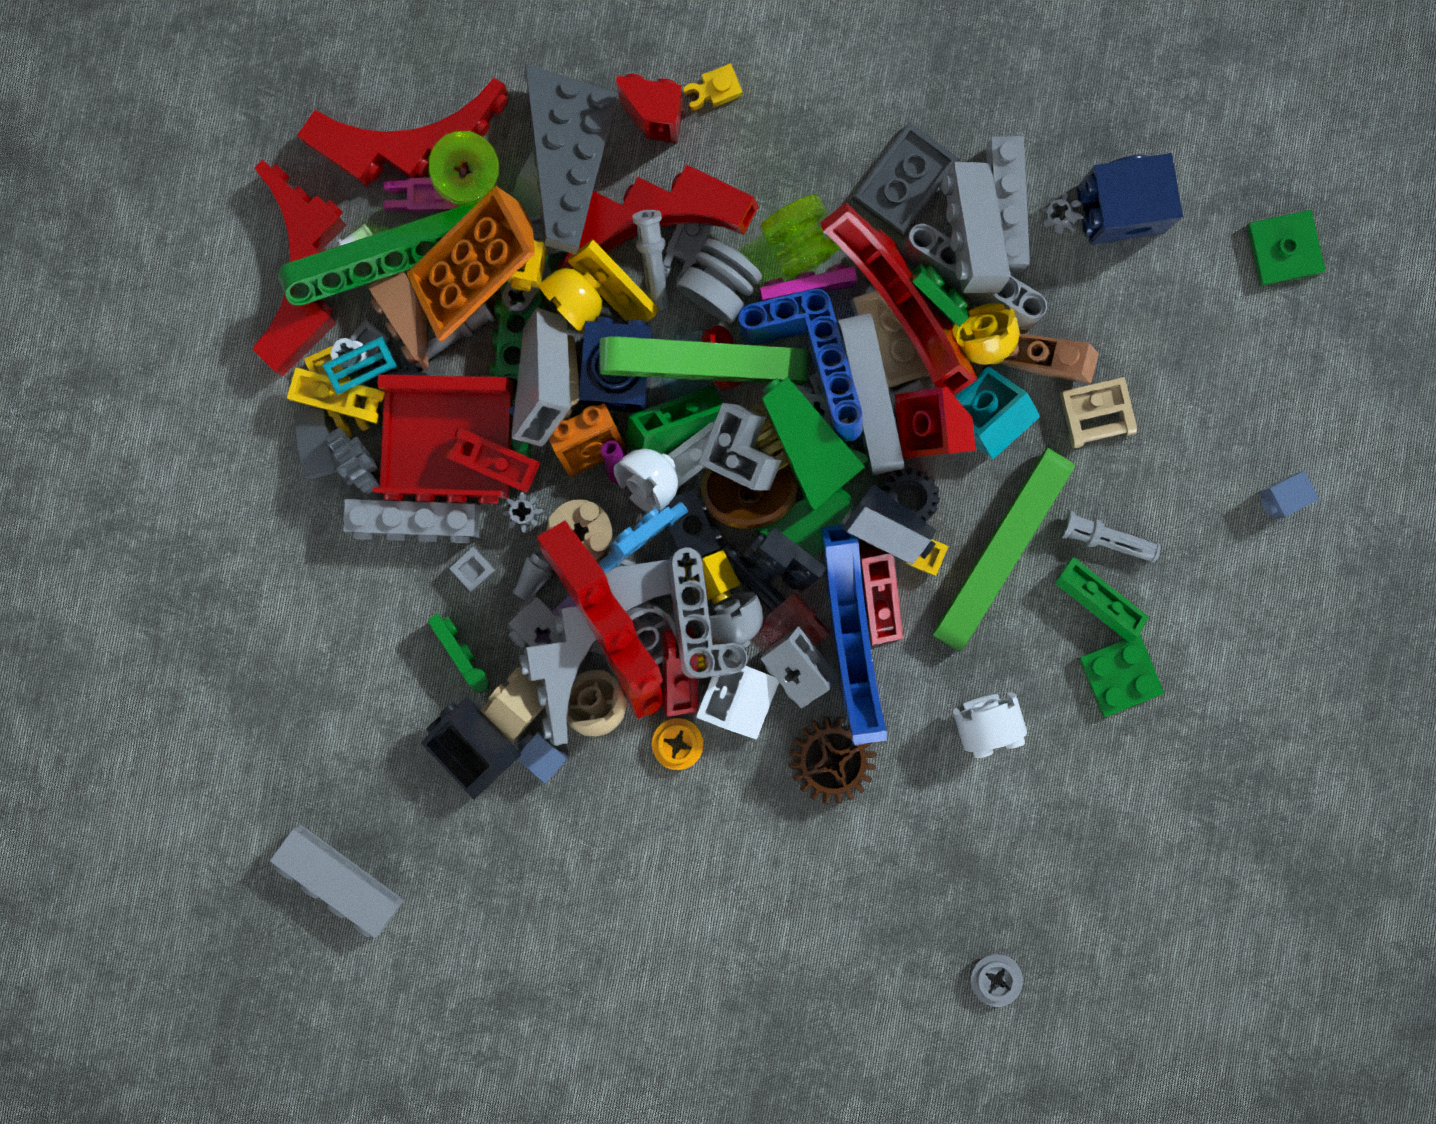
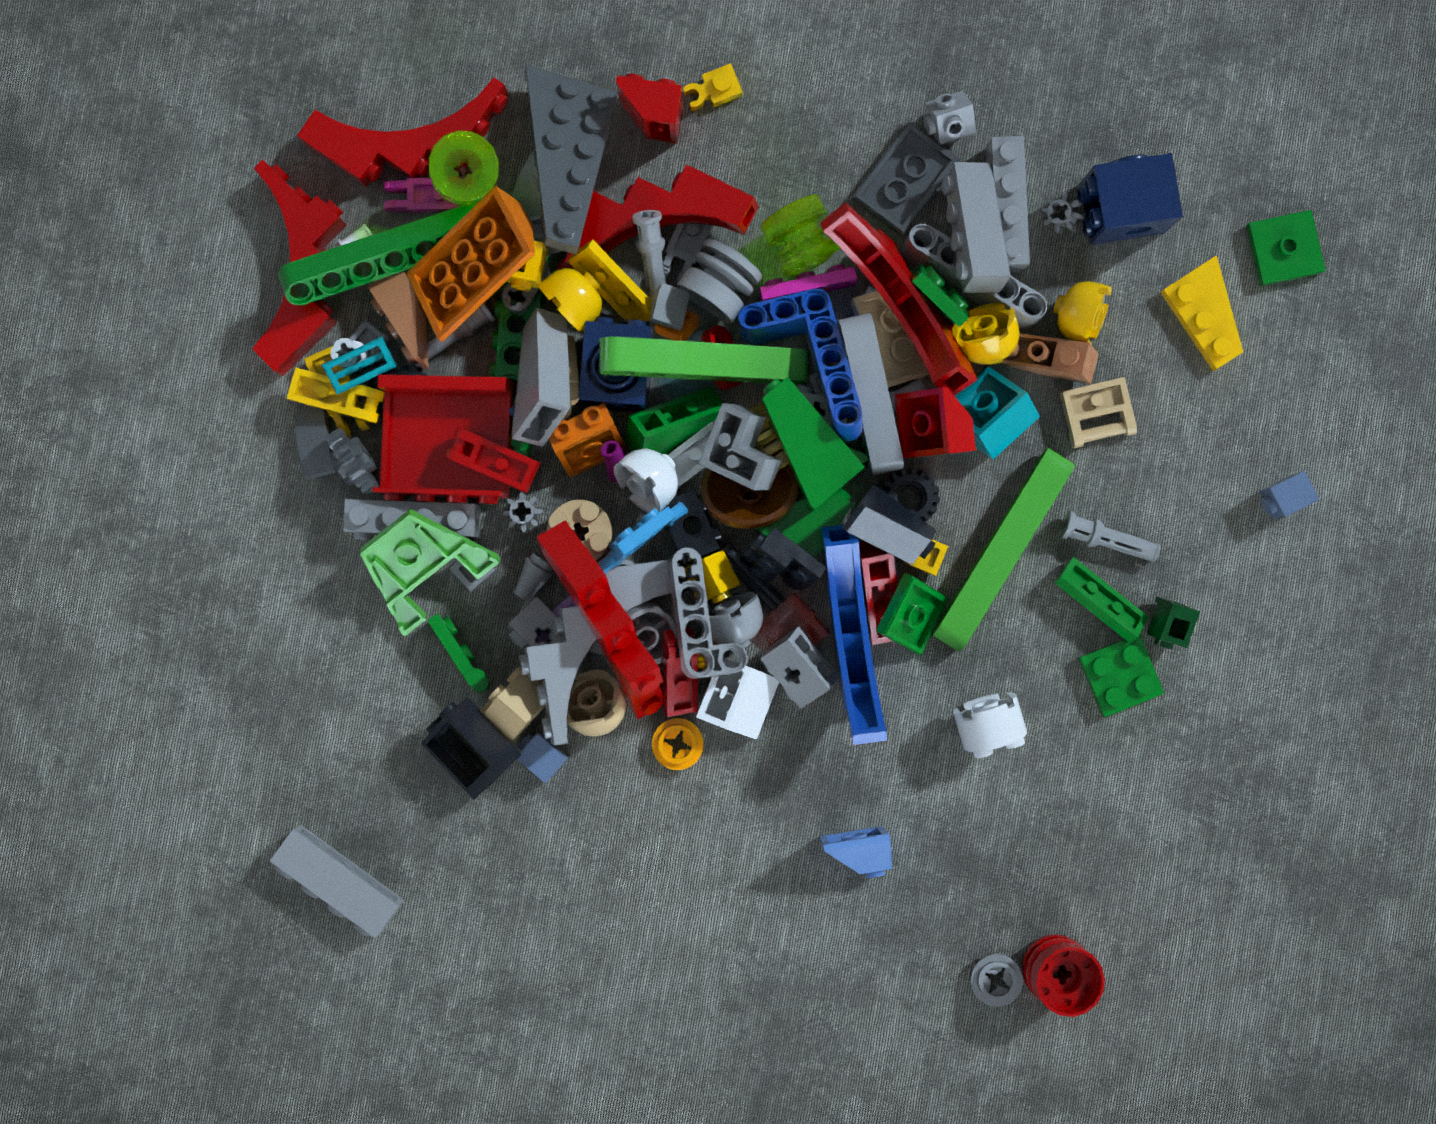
(412, 552): none -> bright green wing
(669, 306): none -> light grey slope
(690, 323): none -> orange plate
(818, 765): reddish brown gear -> none
(861, 850): none -> medium blue slope
(912, 614): none -> green plate
(950, 117): none -> light grey brick
(1075, 987): none -> red wheel
(1082, 310): none -> yellow cylinder
(1172, 623): none -> dark green brick
(1206, 313): none -> yellow wing

